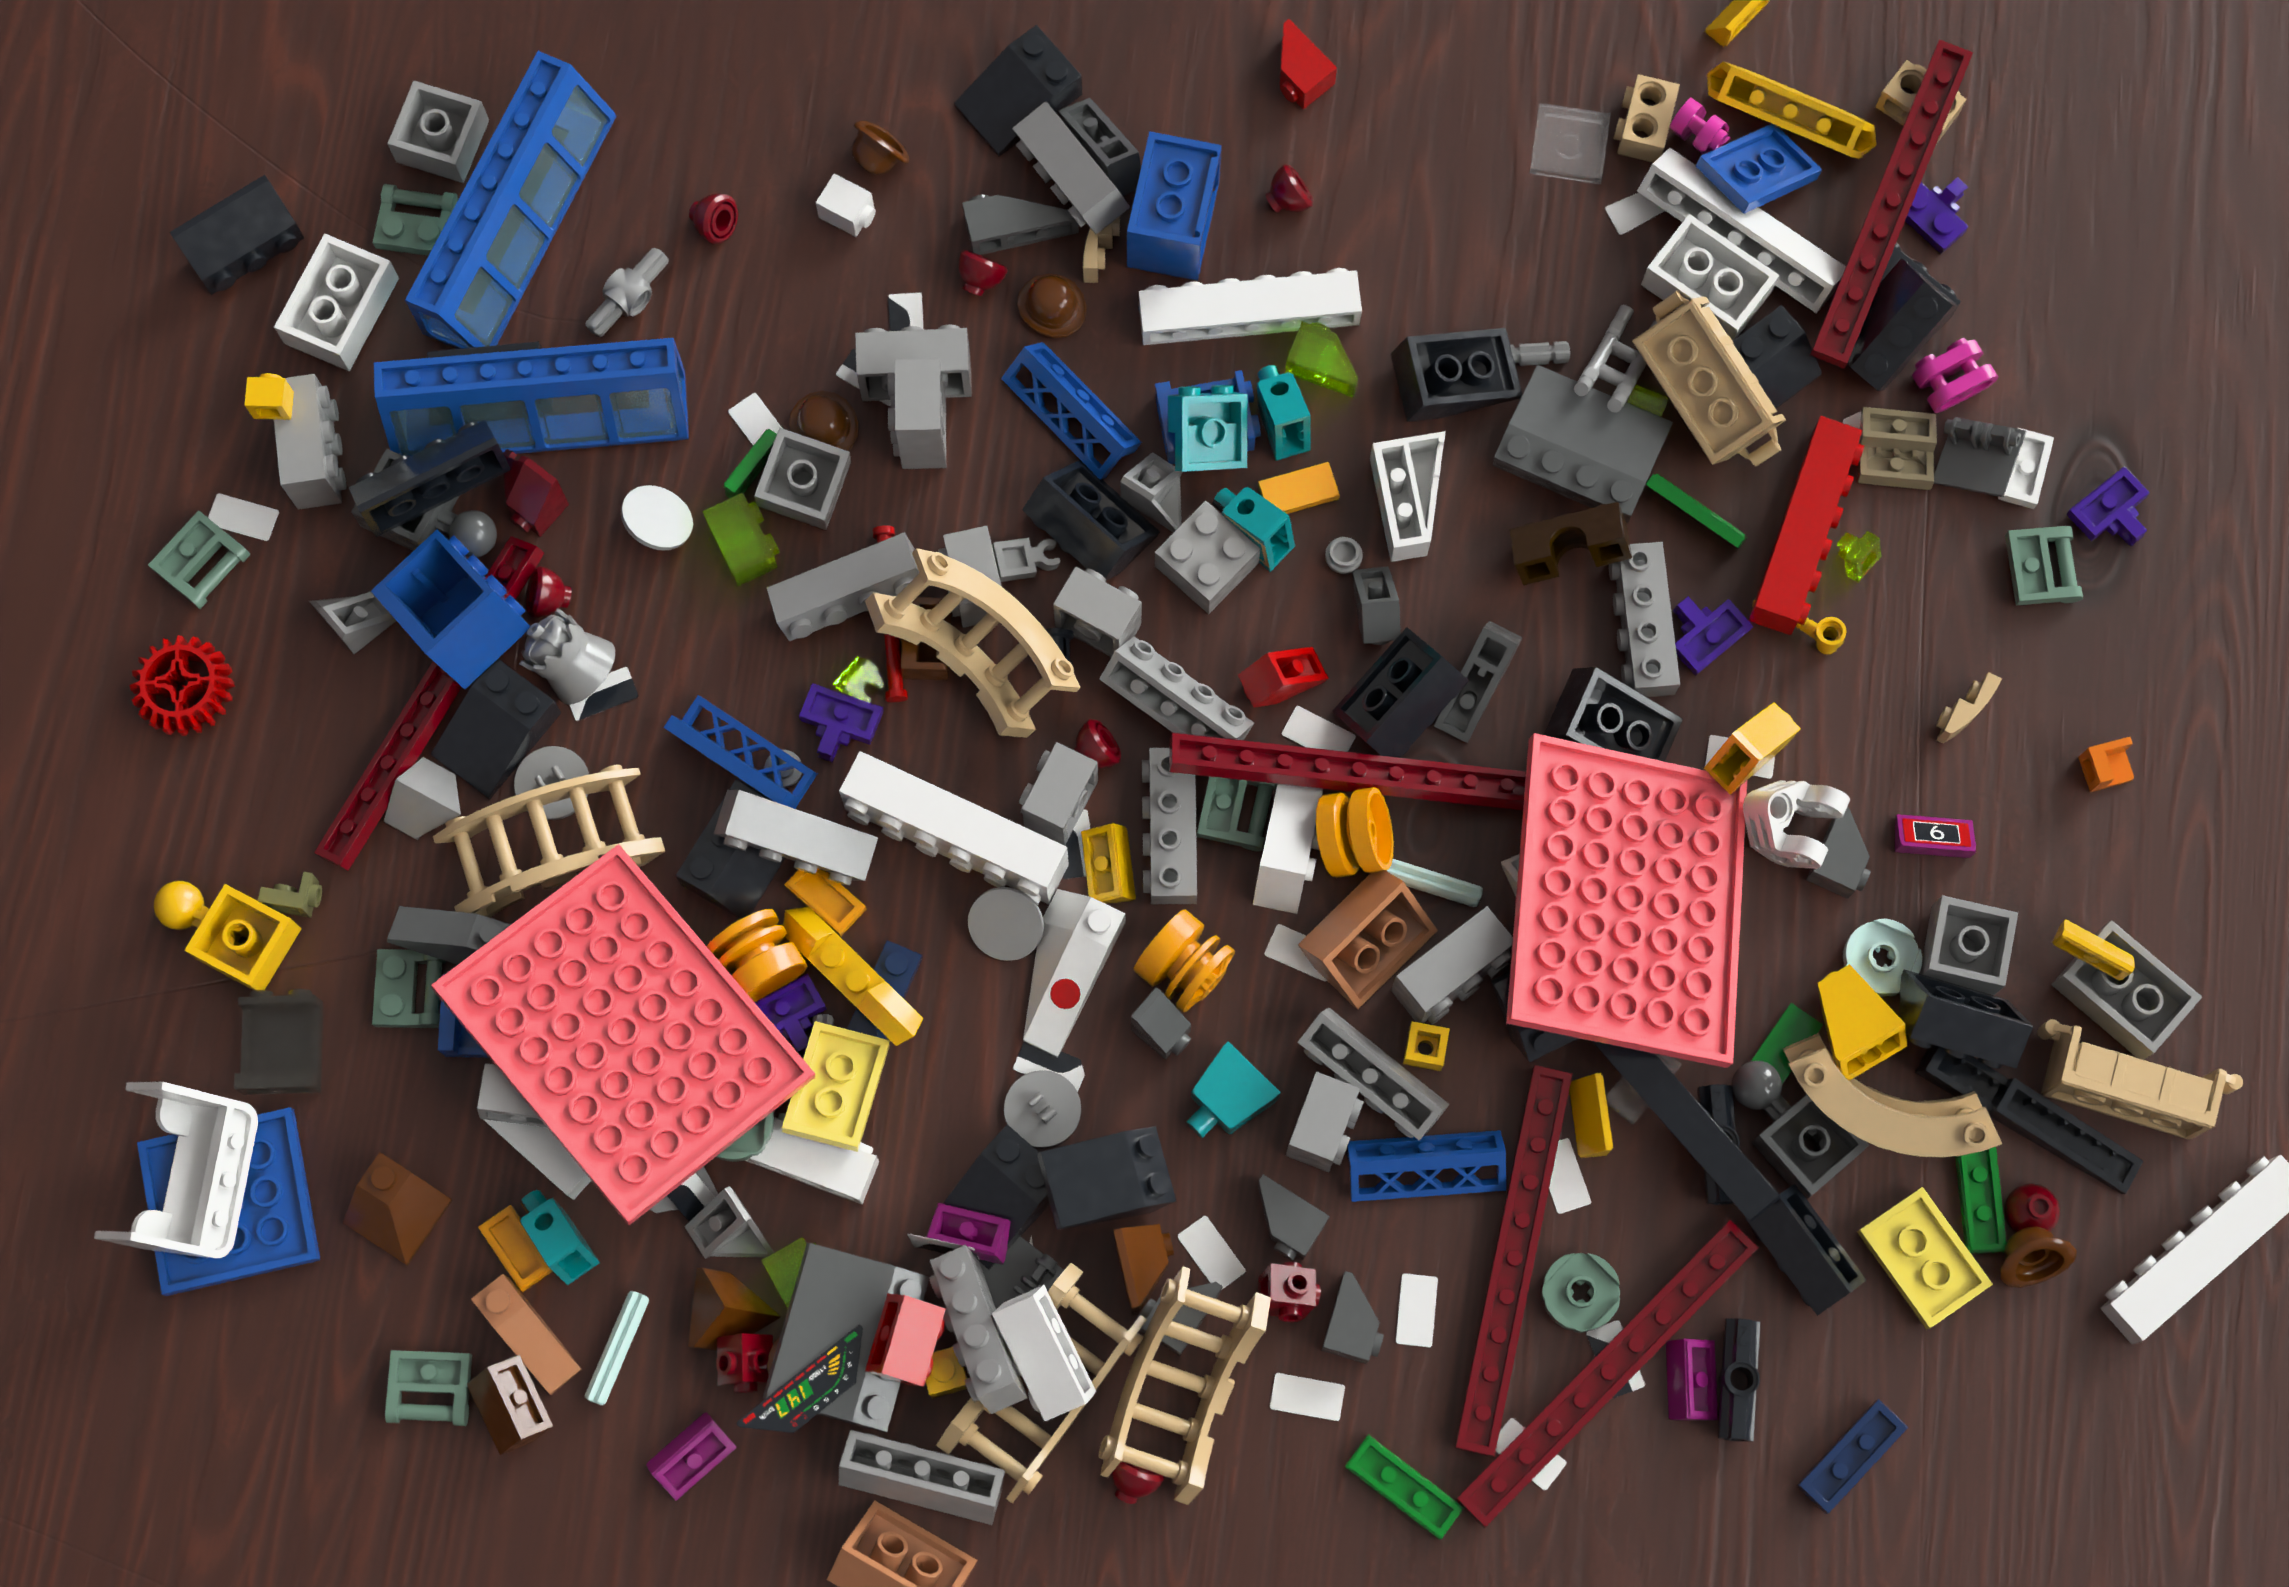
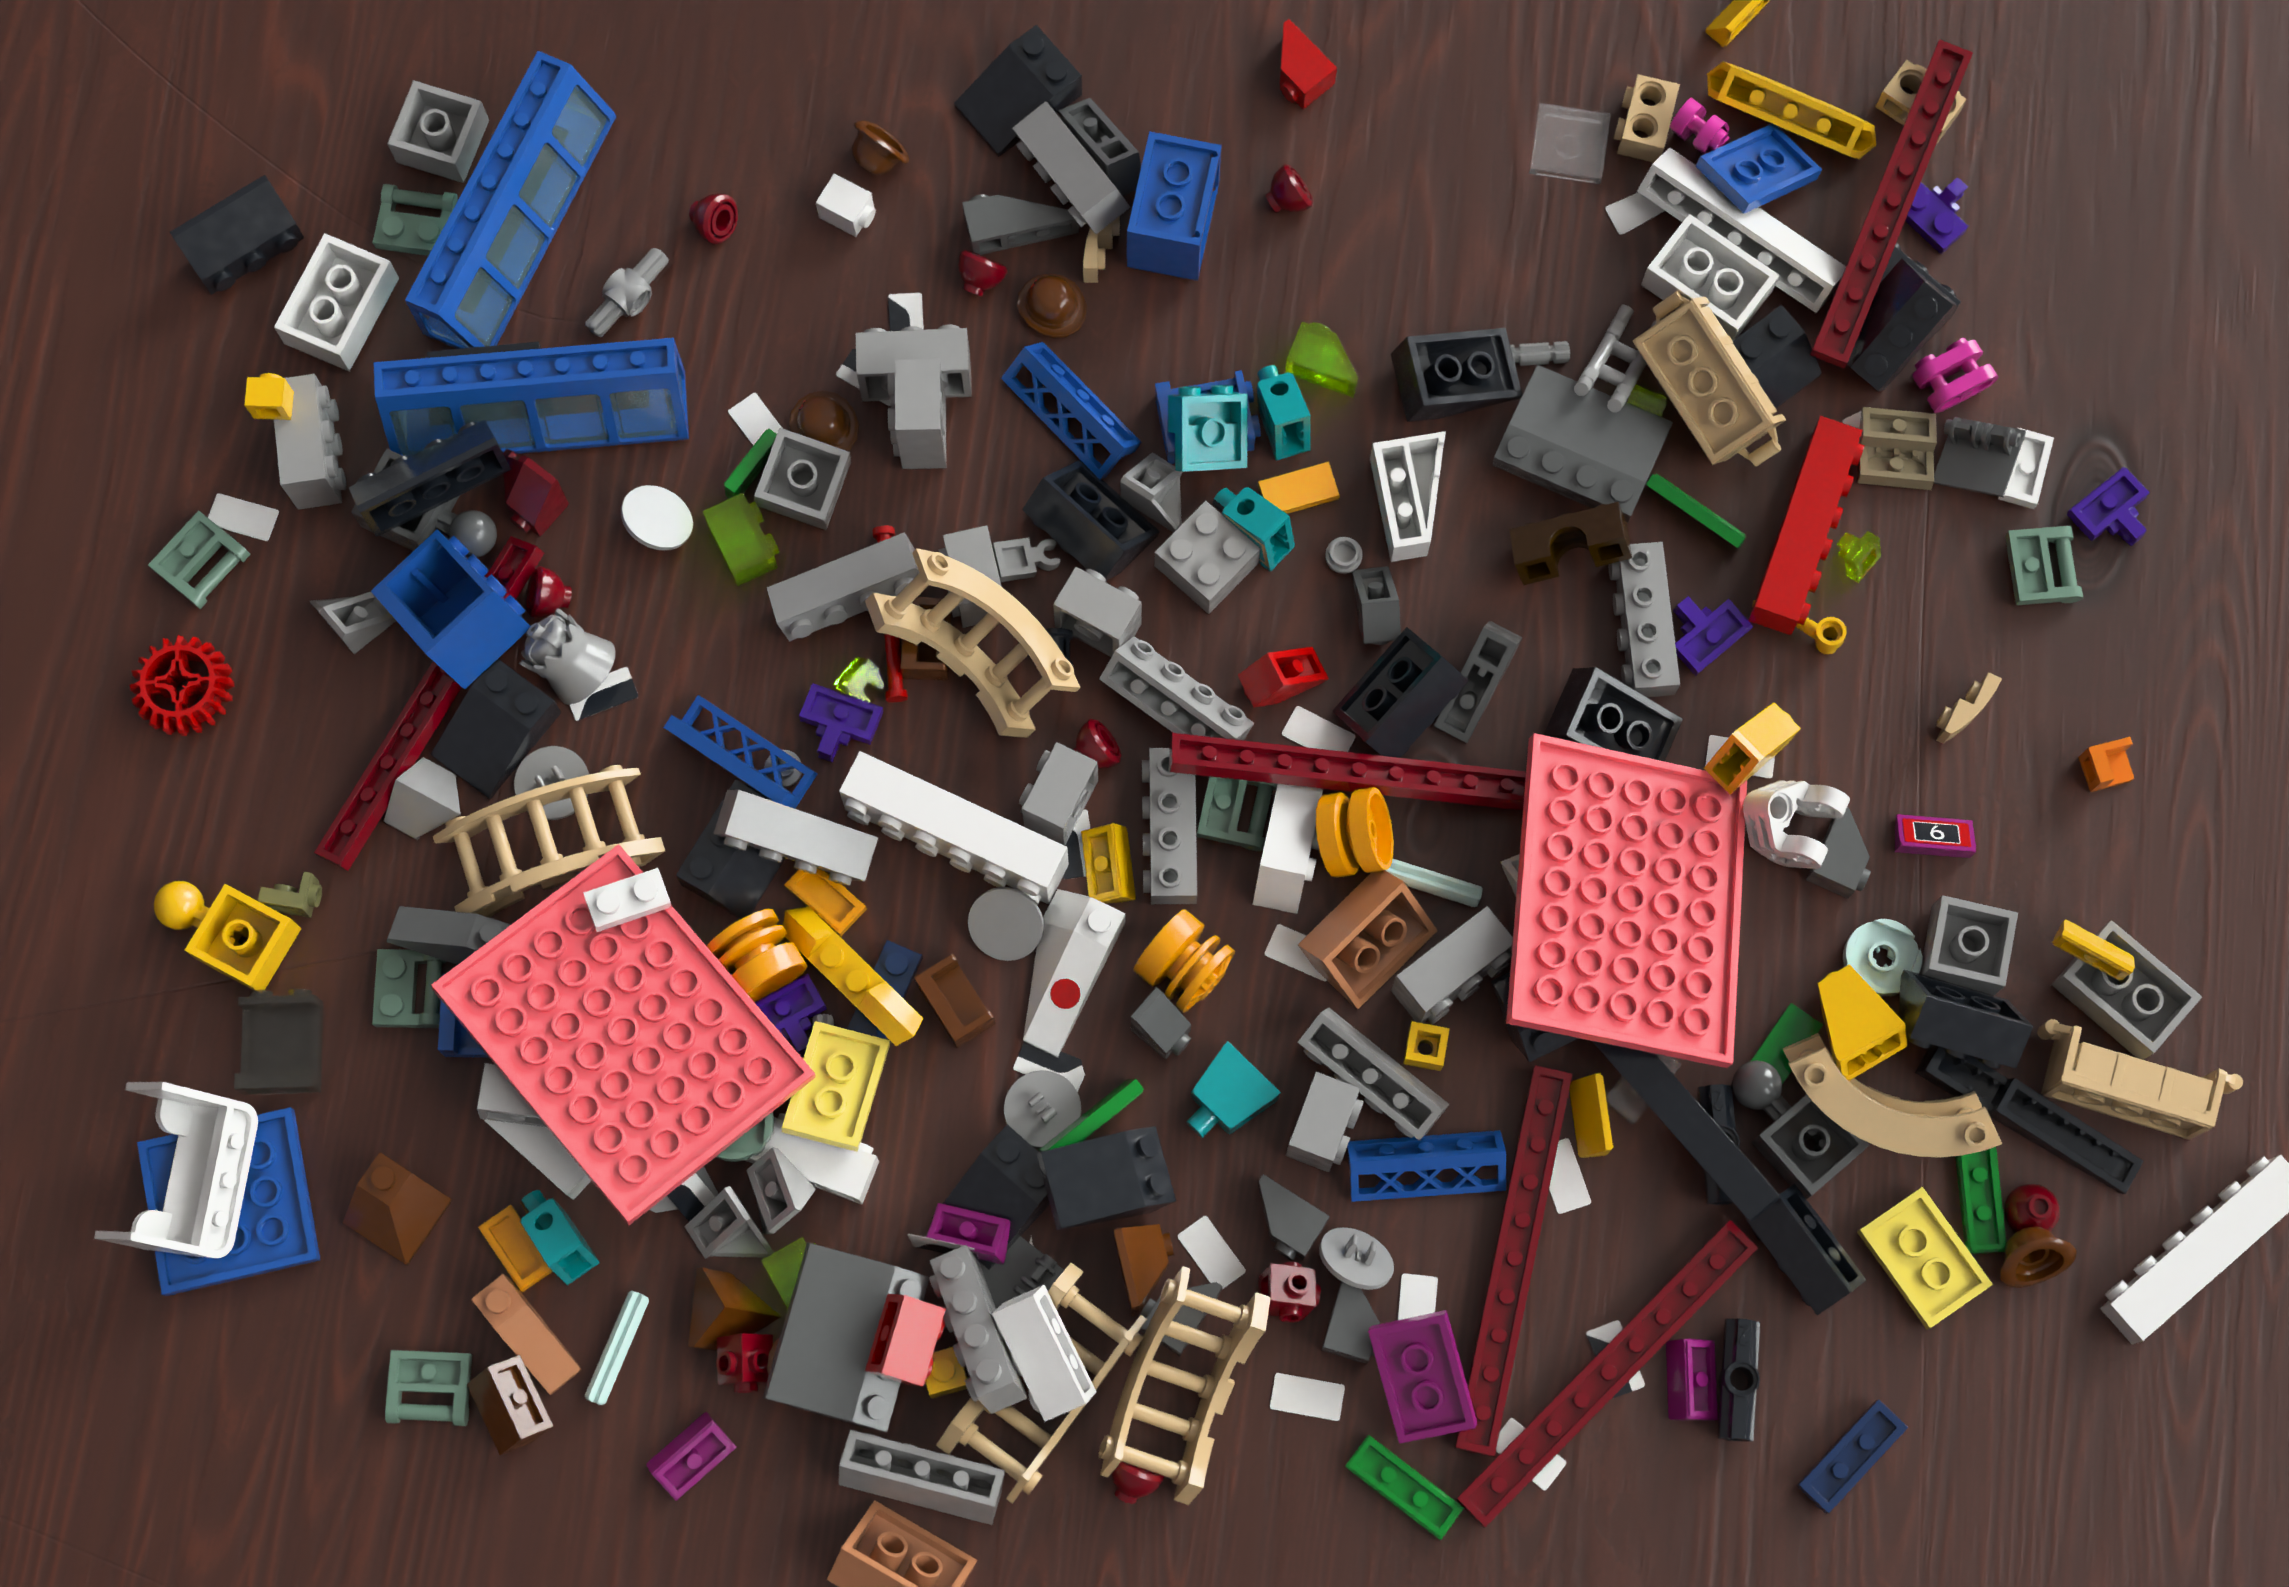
(627, 900): none -> white plate
(778, 1189): none -> light grey slope
(809, 1389): black sticker -> none
(954, 1001): none -> reddish brown panel
(1097, 1115): none -> green tile
(1249, 306): white brick -> none
(1356, 1258): none -> light grey piece
(1422, 1377): none -> magenta plate
(1603, 1291): sand green plate -> none

